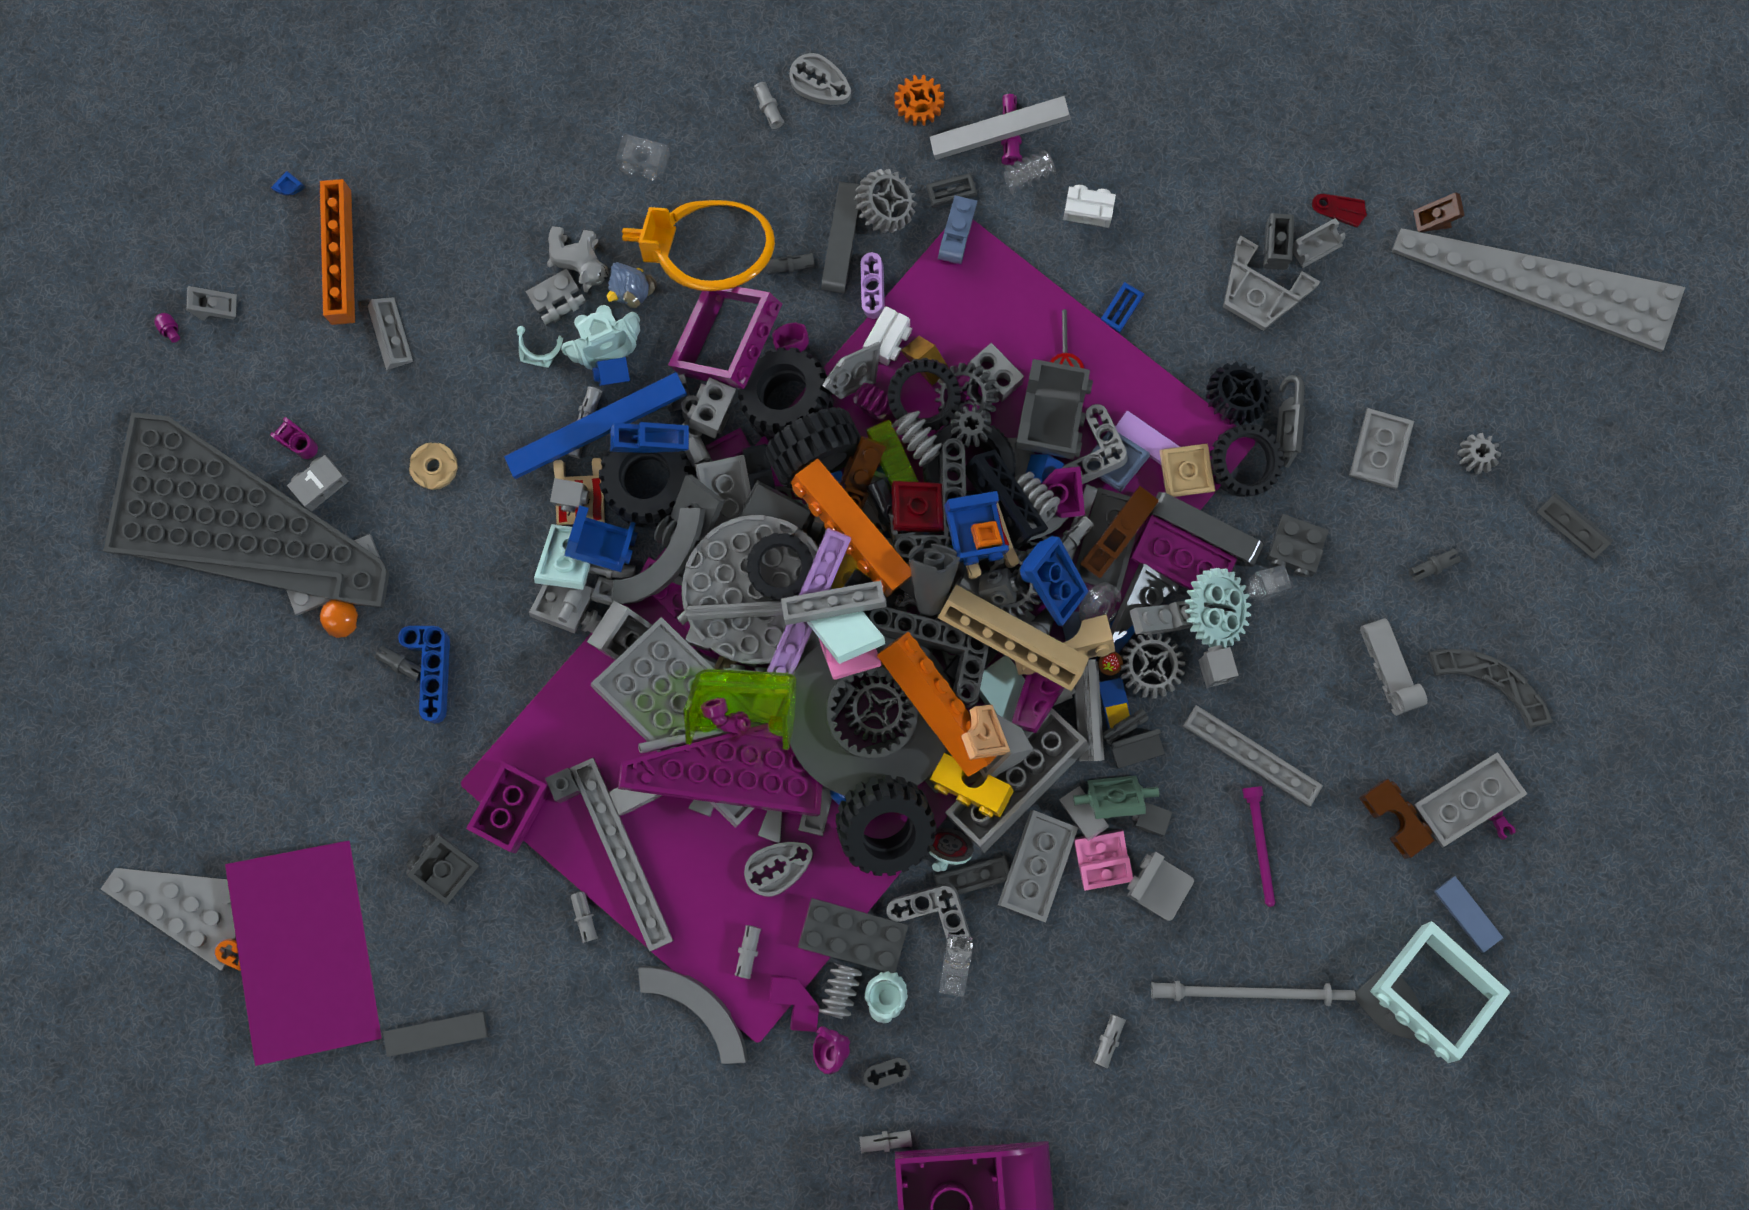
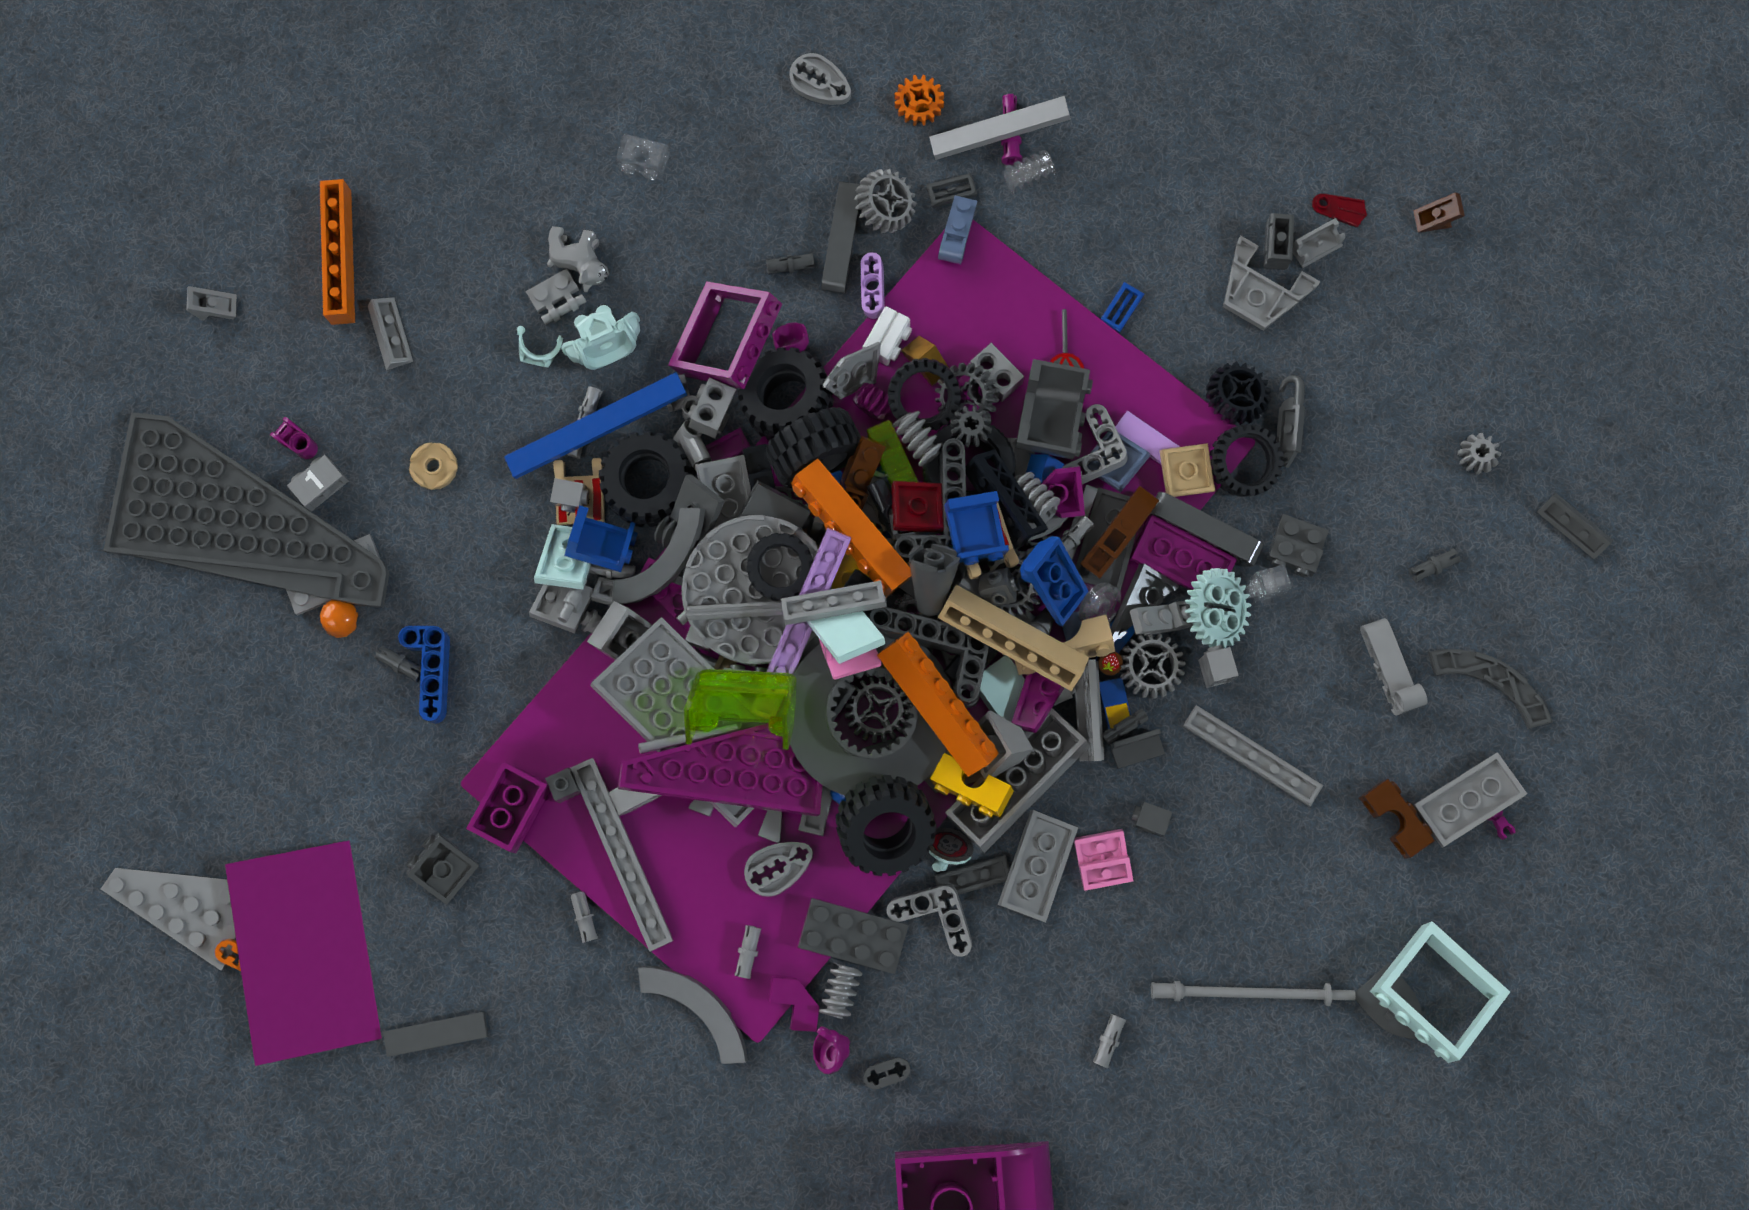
(167, 326): magenta cylinder -> none
(287, 184): blue tile -> none
(611, 371): blue brick -> none
(629, 285): sand blue hair -> none
(649, 437): blue slope -> none
(658, 235): light orange brick -> none
(735, 723): magenta arm -> none
(768, 105): light grey pin -> none
(885, 1141): light grey pin -> none
(886, 996): light aqua hair -> none
(956, 965): clear brick -> none
(985, 735): light nougat tile -> none
(986, 535): orange tile -> none
(1083, 815): light grey tile -> none
(1089, 206): white brick -> none
(1116, 797): sand green plate -> none
(1160, 886): light grey bracket -> none
(1253, 797): magenta piece -> none
(1381, 448): light grey tile -> none
(1468, 914): sand blue tile -> none
(1602, 299): light grey wing -> none

